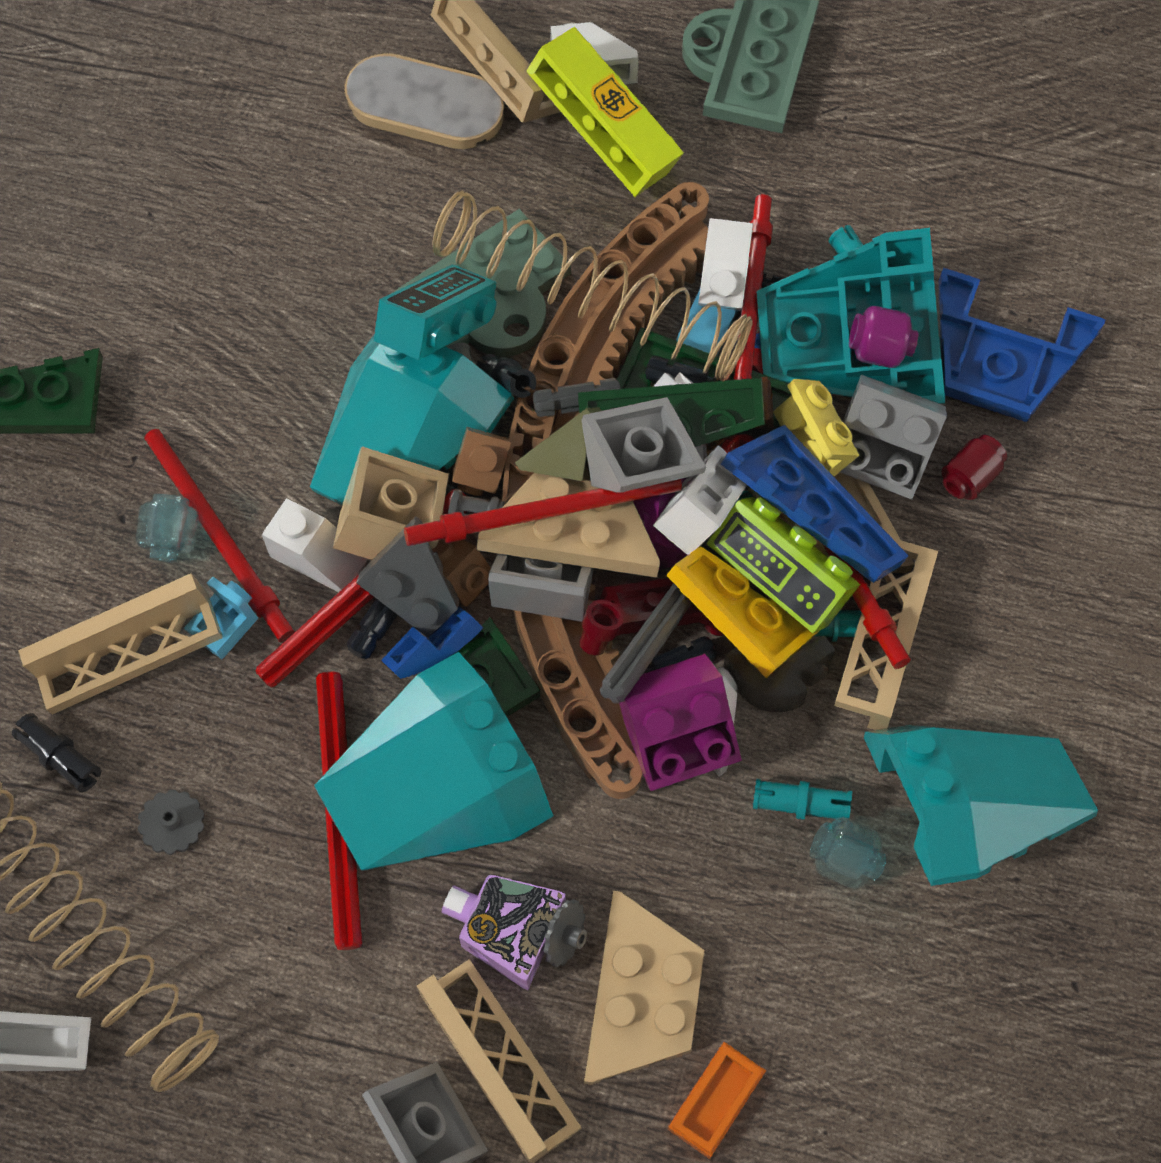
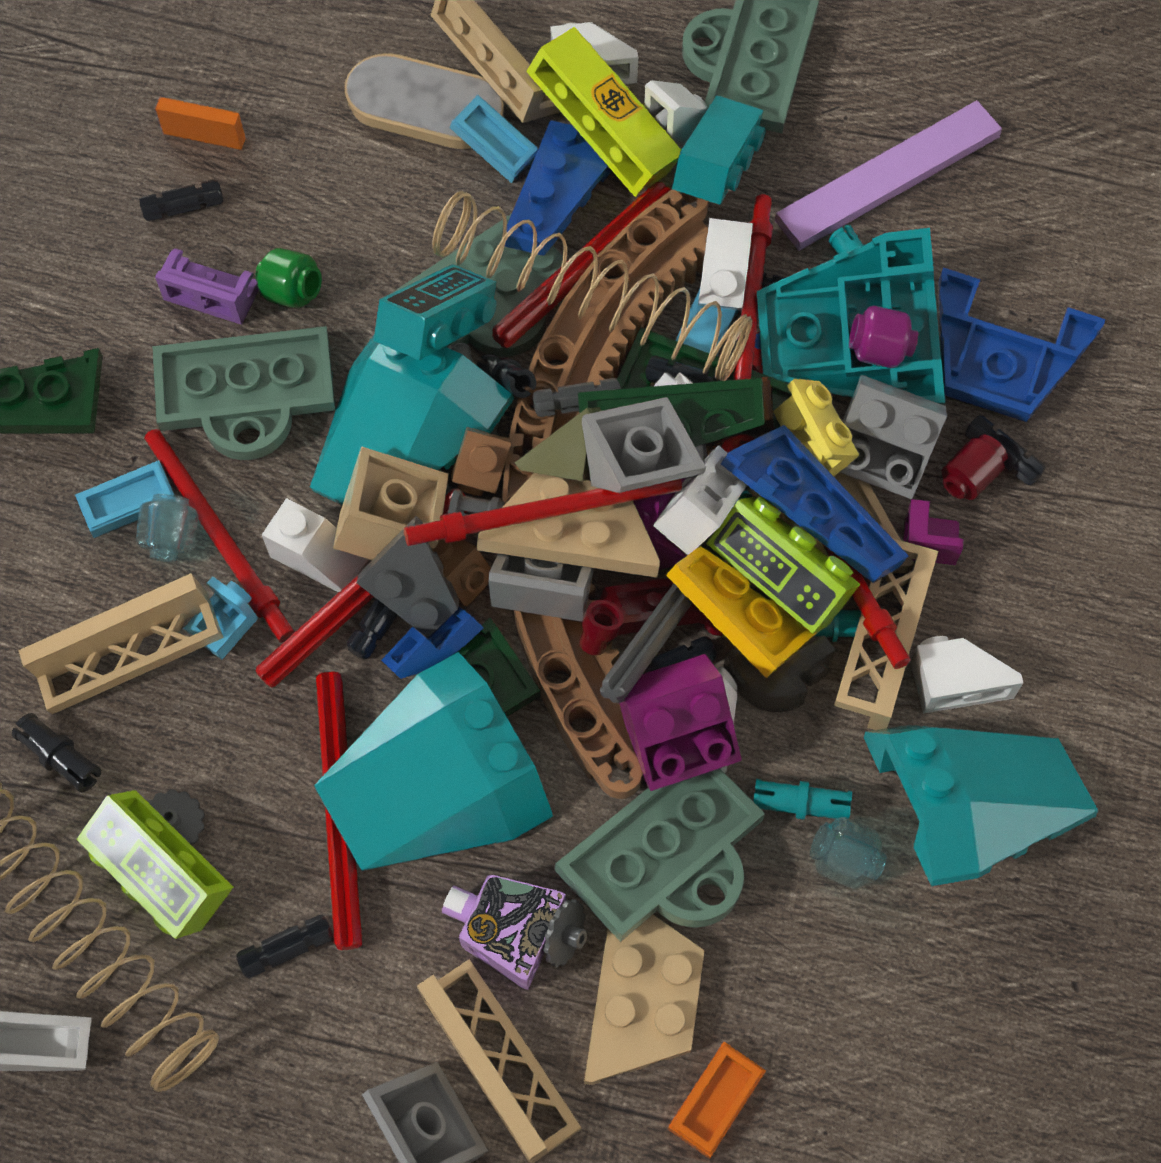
(119, 499): none -> medium azure tile
(154, 864): none -> lime brick
(181, 200): none -> black axle
(200, 123): none -> orange tile
(206, 288): none -> medium lavender hinge
(244, 386): none -> sand green plate
(284, 946): none -> black axle
(288, 278): none -> green head
(494, 138): none -> medium azure tile
(535, 305): none -> red axle
(555, 187): none -> blue wing
(662, 853): none -> sand green plate
(674, 109): none -> white slope
(719, 150): none -> teal brick
(887, 175): none -> lavender tile
(932, 532): none -> magenta panel
(960, 675): none -> white slope
(1028, 468): none -> black axle

